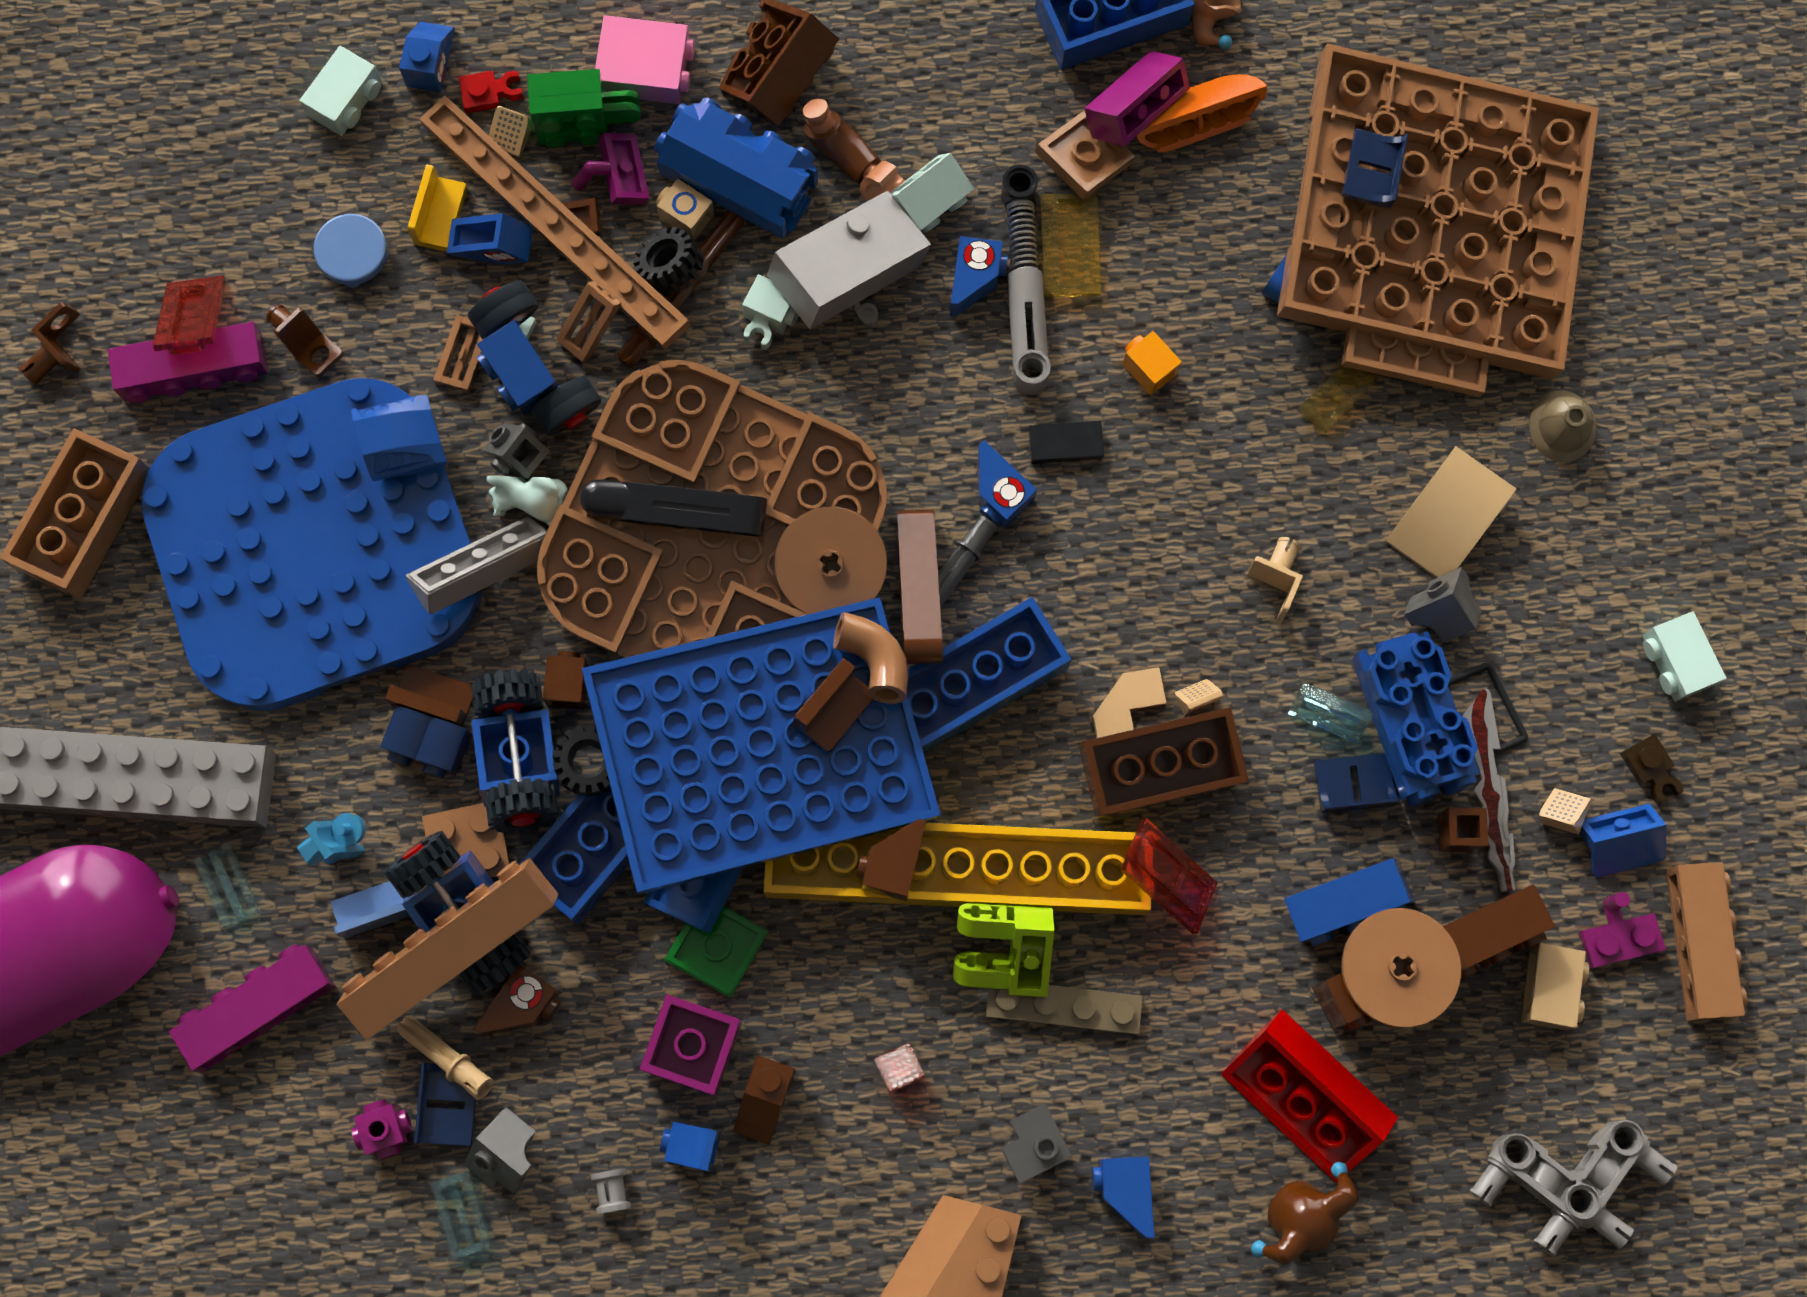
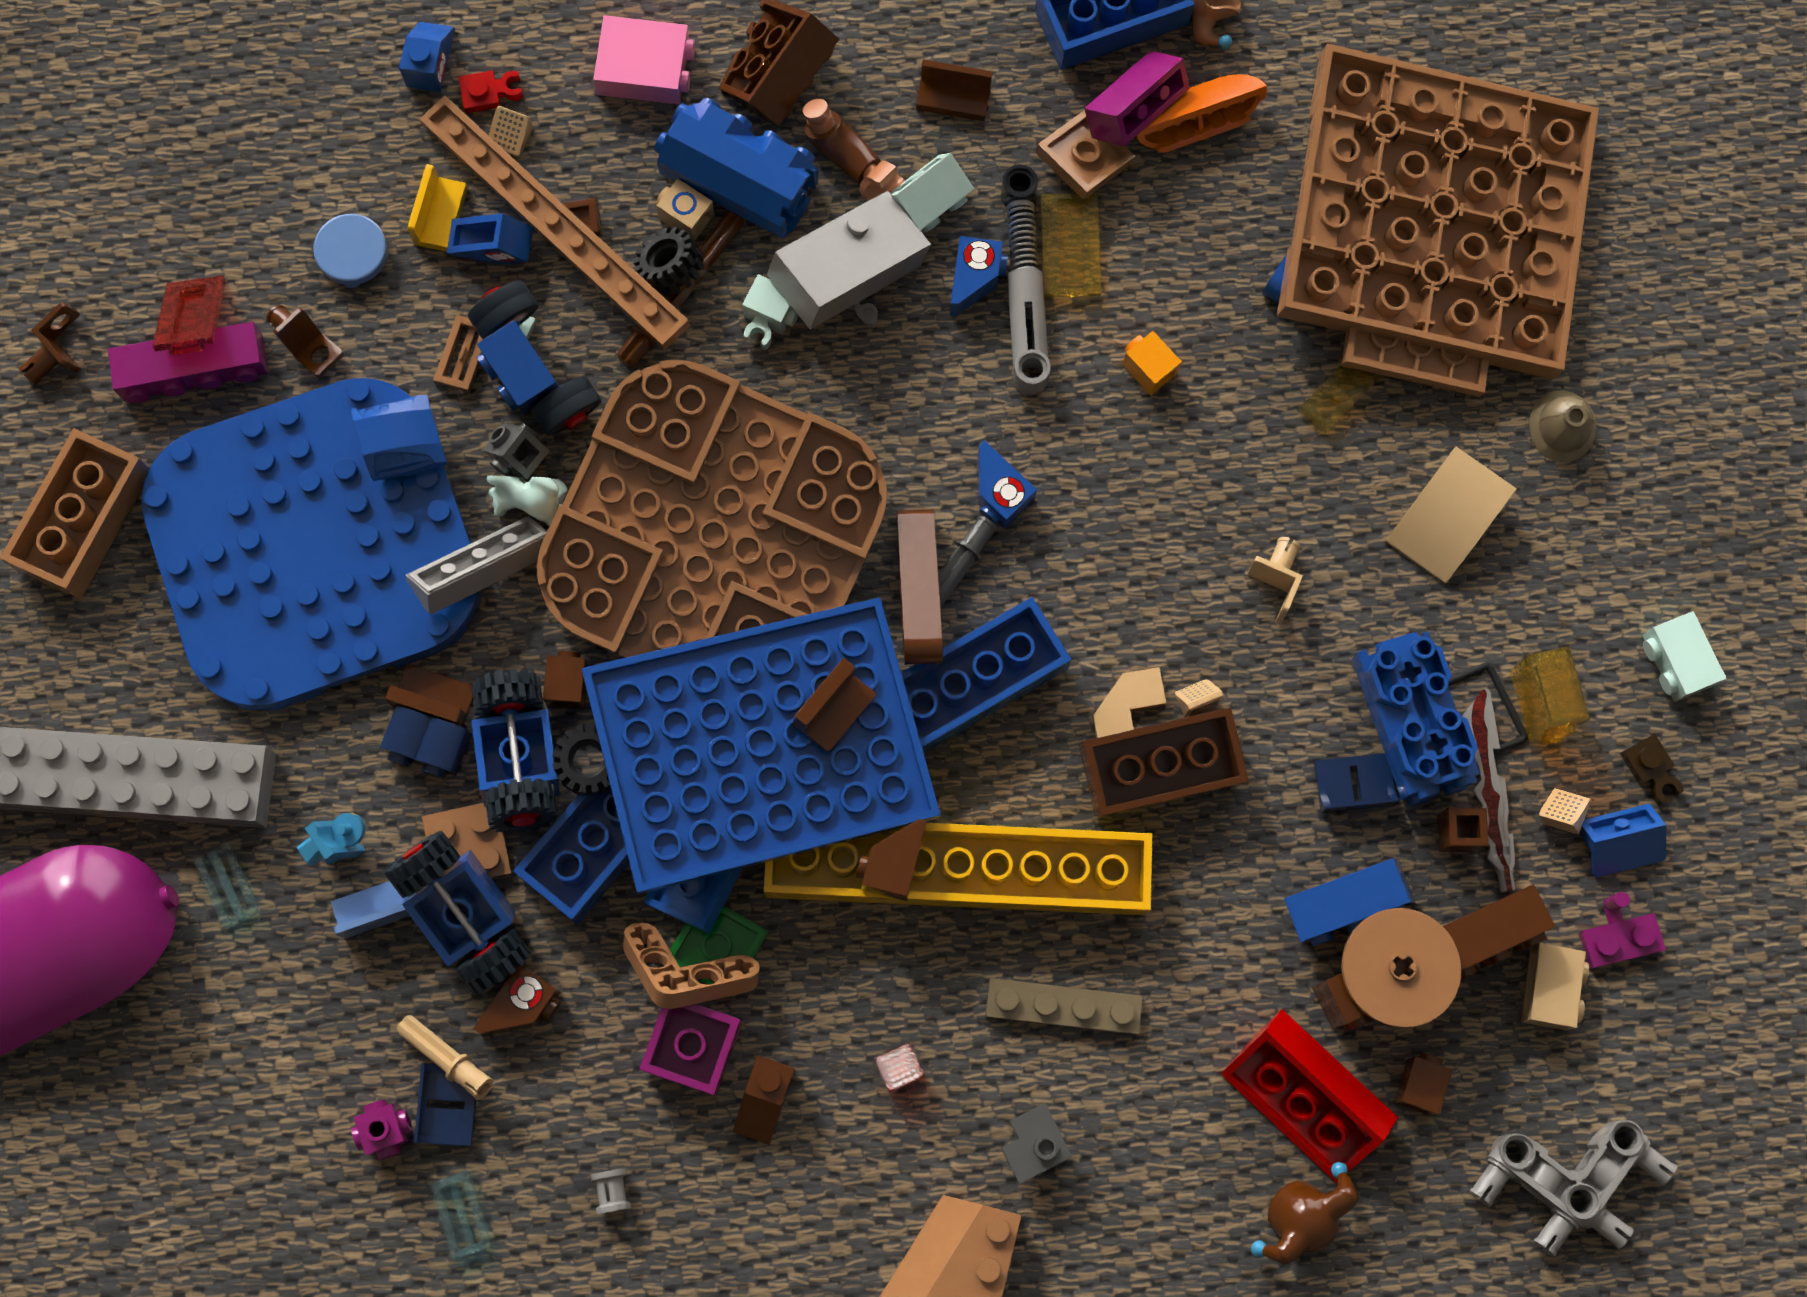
(251, 1008): magenta brick -> none
(341, 91): light aqua brick -> none
(447, 948): medium nougat brick -> none
(499, 1151): brick -> none
(576, 107): green brick -> none
(603, 299): medium nougat tile -> none
(622, 168): magenta plate -> none
(675, 507): black piece -> none
(678, 986): none -> medium nougat beam
(690, 1146): blue slope -> none
(824, 533): medium nougat piece -> none
(879, 651): medium nougat cylinder -> none
(954, 90): none -> reddish brown panel
(1028, 963): lime brick -> none
(1066, 442): black tile -> none
(1127, 1191): blue slope -> none
(1169, 876): clear red piece -> none
(1330, 712): clear light blue plate -> none
(1379, 152): dark blue piece -> none
(1423, 1084): none -> reddish brown brick
(1445, 606): dark grey brick -> none
(1549, 695): none -> clear yellow piece
(1706, 941): medium nougat brick -> none

